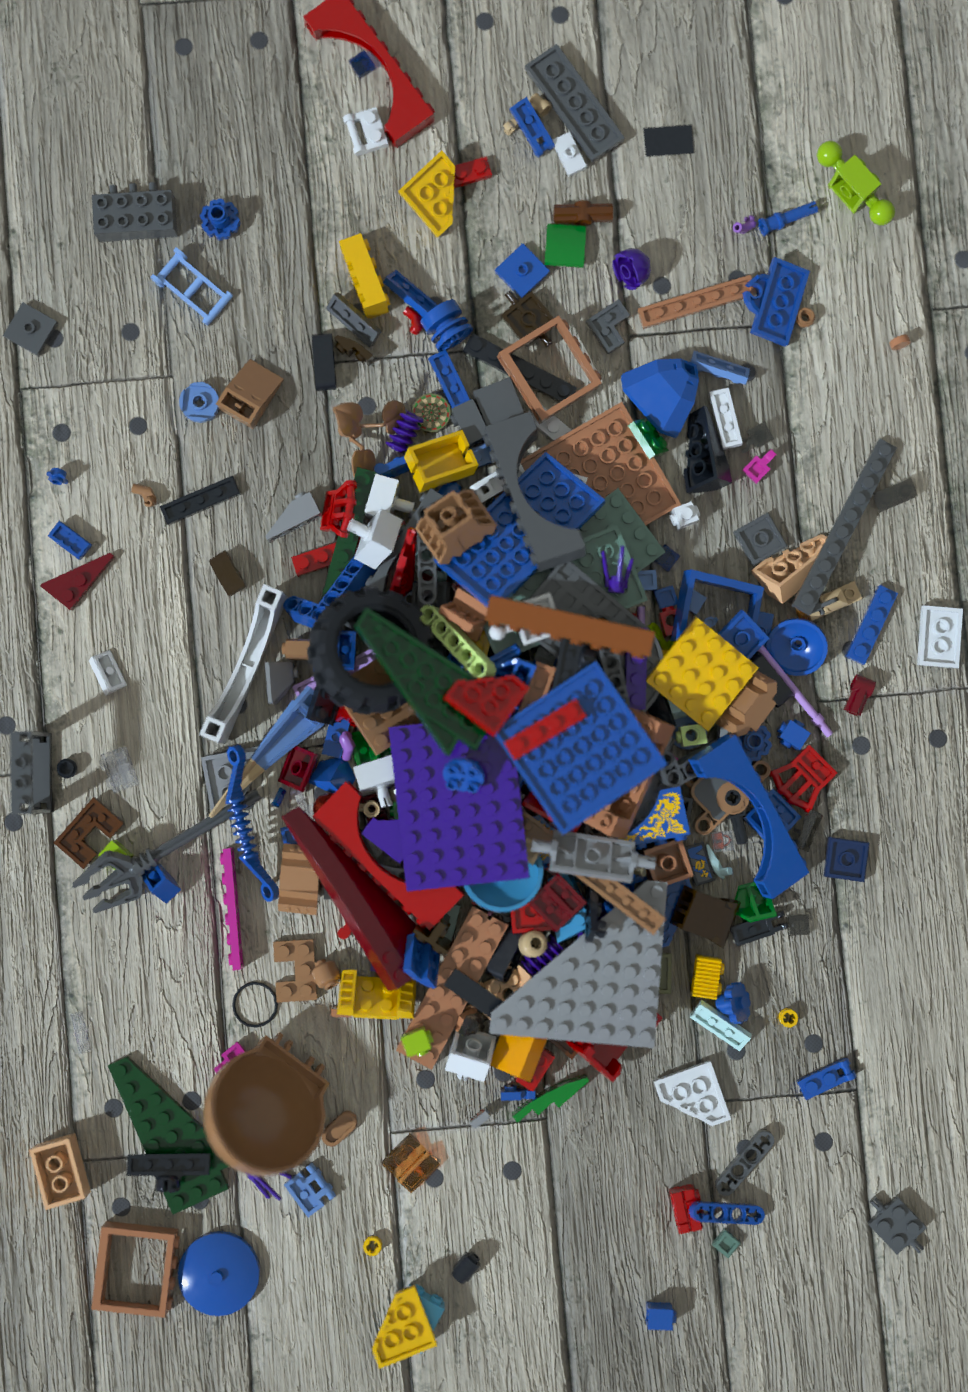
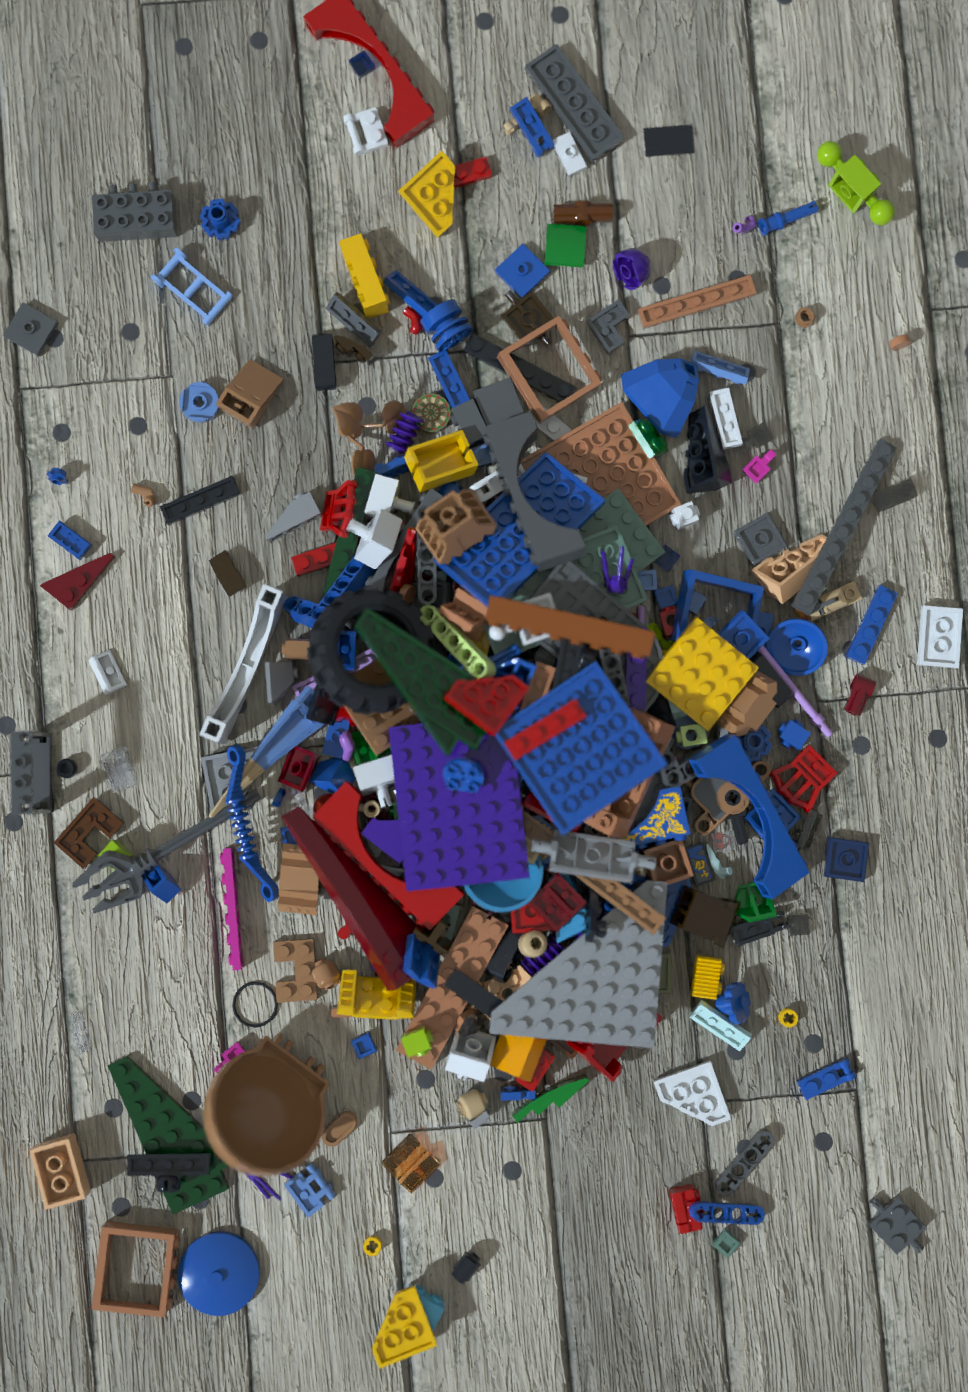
(364, 1045): none -> blue tile
(408, 592): none -> nougat tile
(472, 1104): none -> tan head
(660, 1316): blue brick -> none
(776, 300): blue plate -> none

